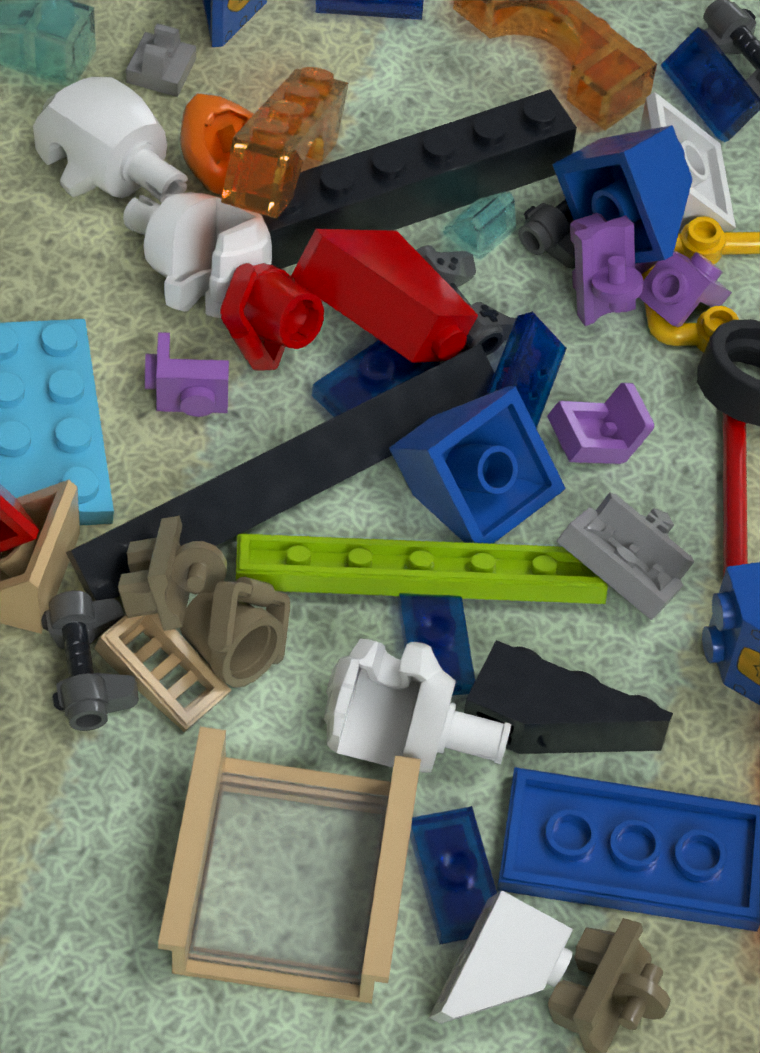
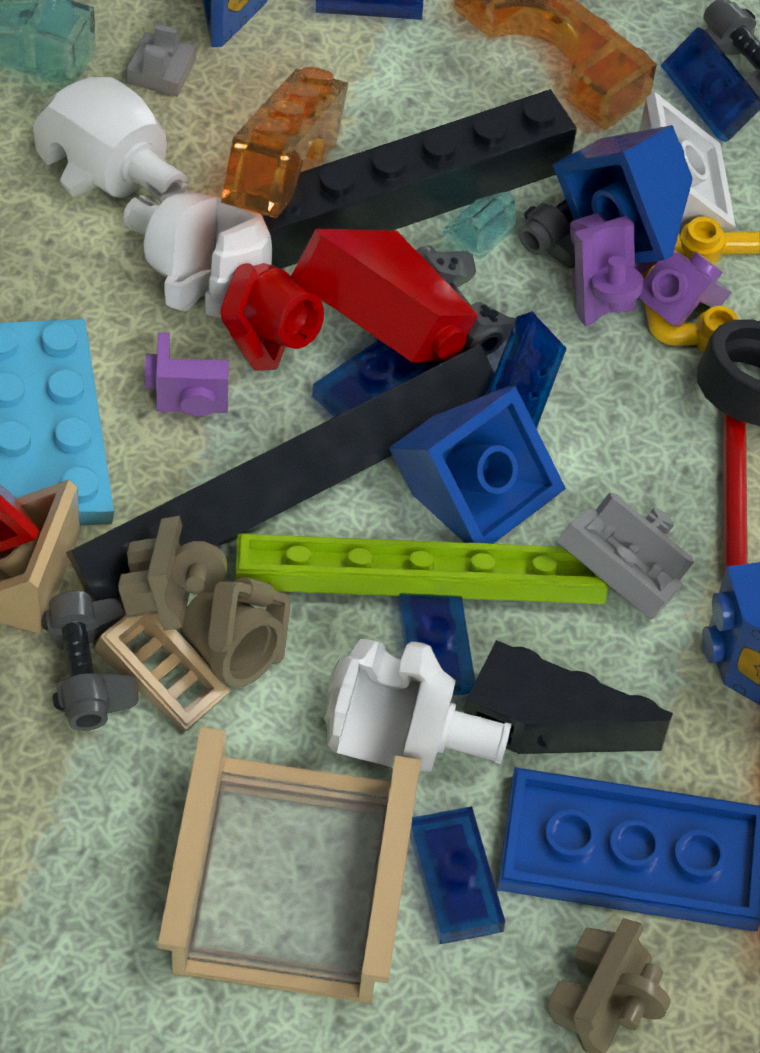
(207, 137): orange piece -> none
(504, 959): white slope -> none
(602, 430): medium lavender bracket -> none

